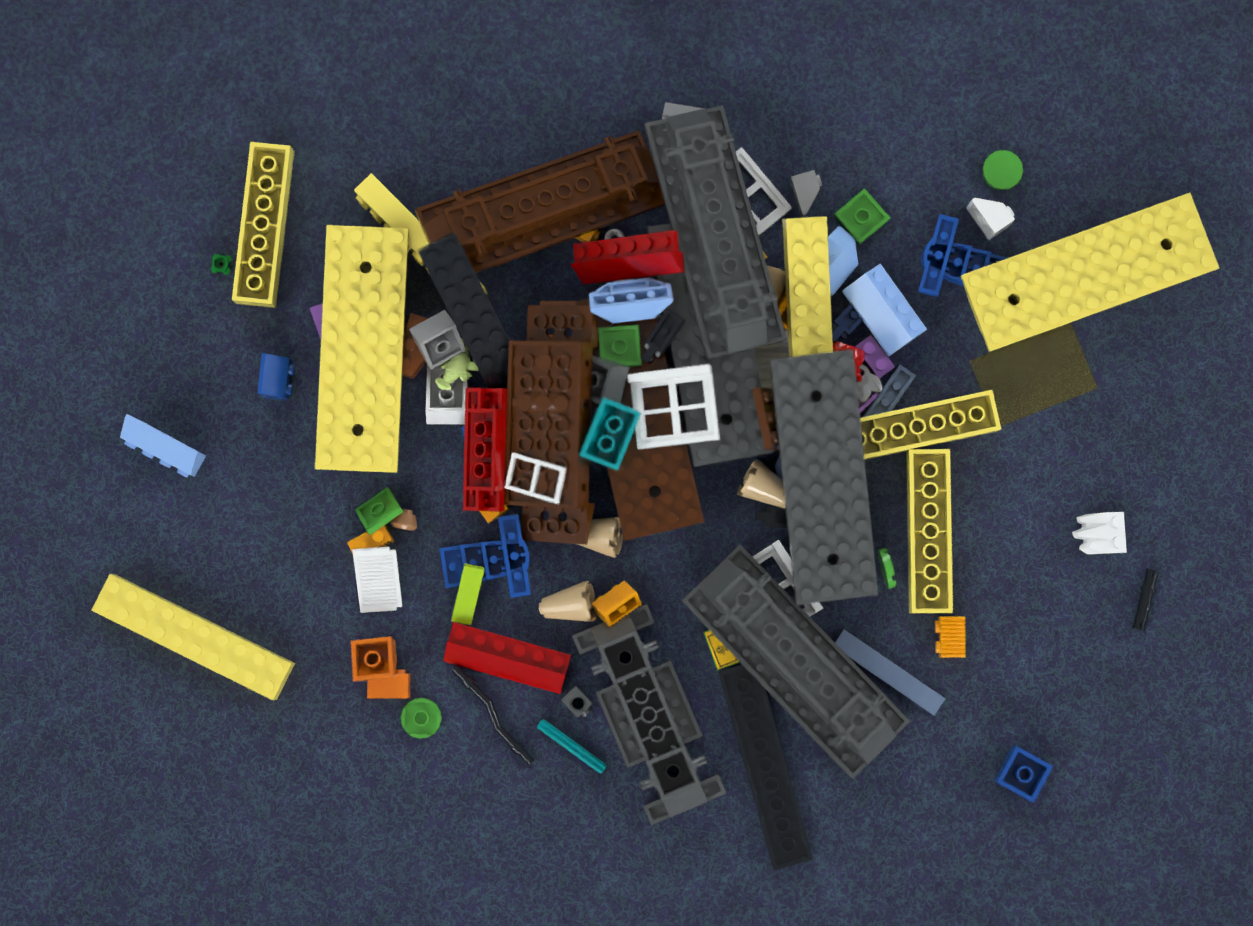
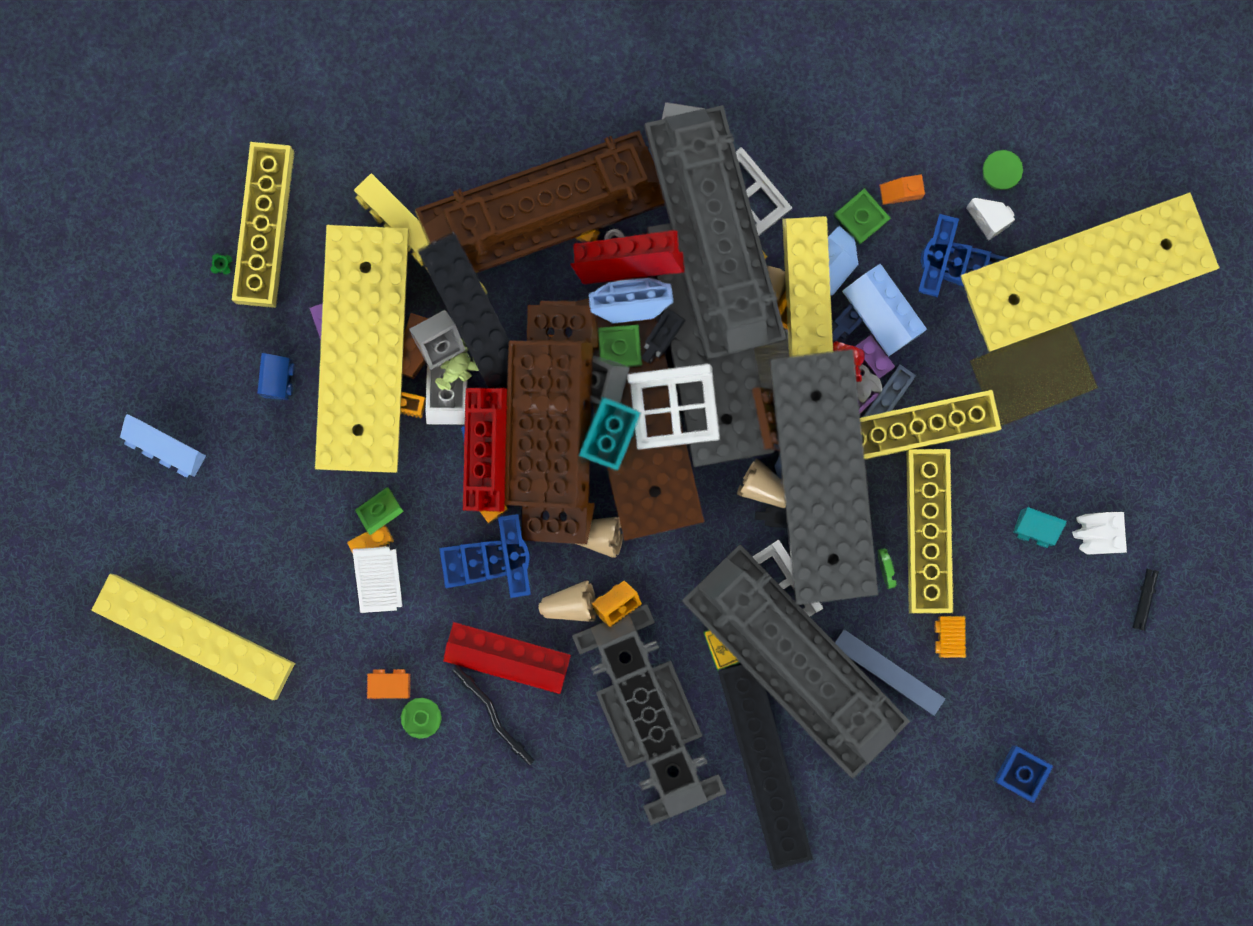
(373, 658): orange slope -> none
(405, 521): medium nougat cone -> none
(412, 404): none -> light orange brick
(467, 594): lime tile -> none
(538, 463): white window -> none
(568, 701): dark grey brick -> none
(571, 746): teal axle -> none
(805, 189): light grey slope -> none
(902, 190): none -> orange slope
(1039, 527): none -> teal slope

